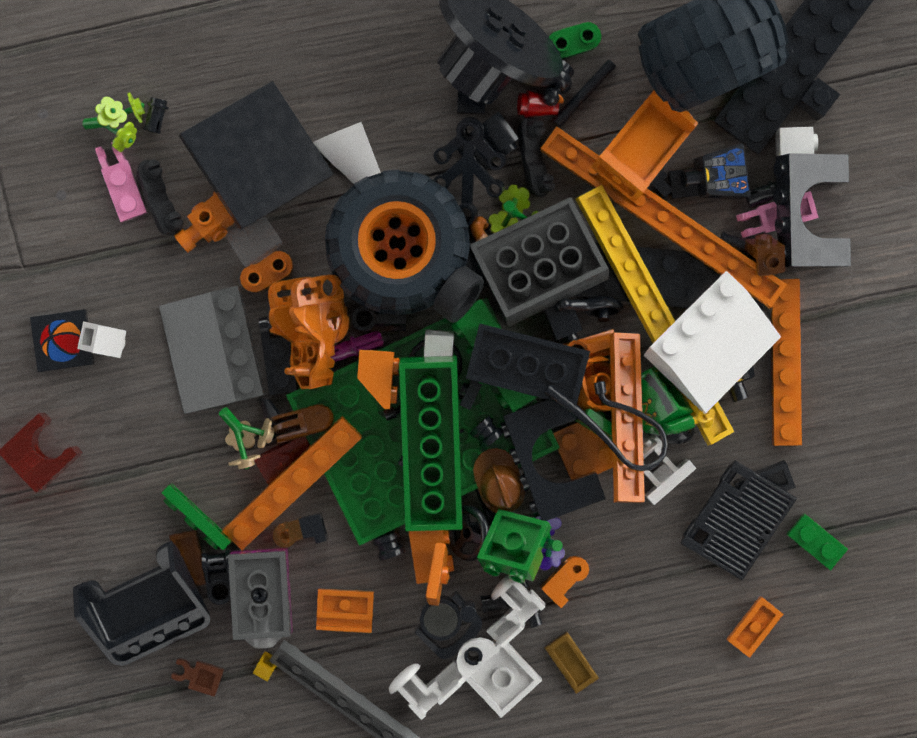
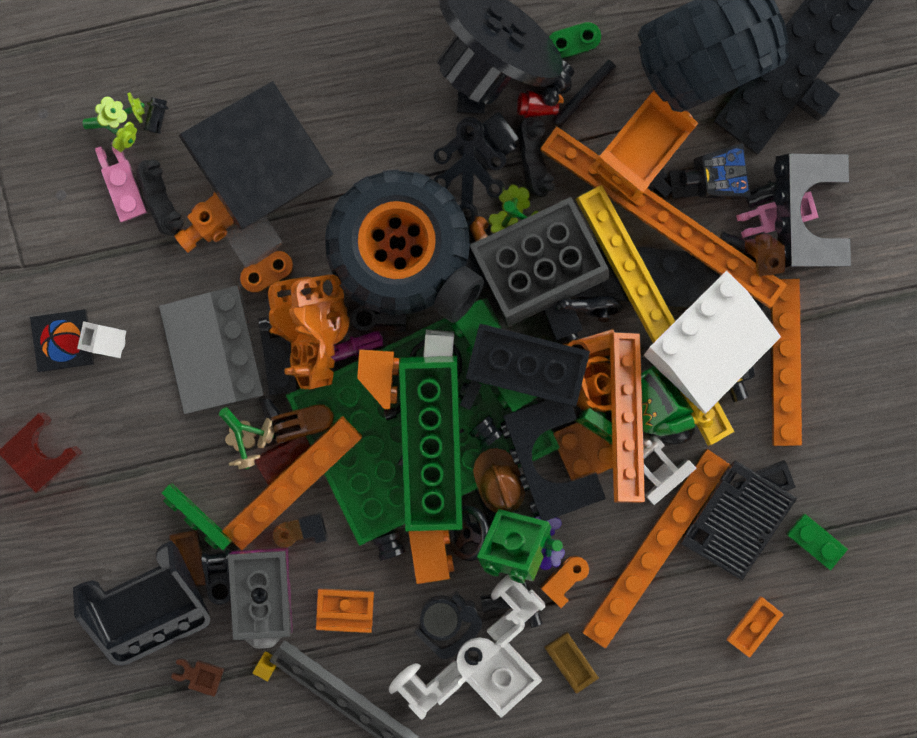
(349, 152): white slope -> none
(438, 574): orange plate -> none
(600, 389): black piece -> none
(655, 548): none -> orange plate
(796, 140): white brick -> none

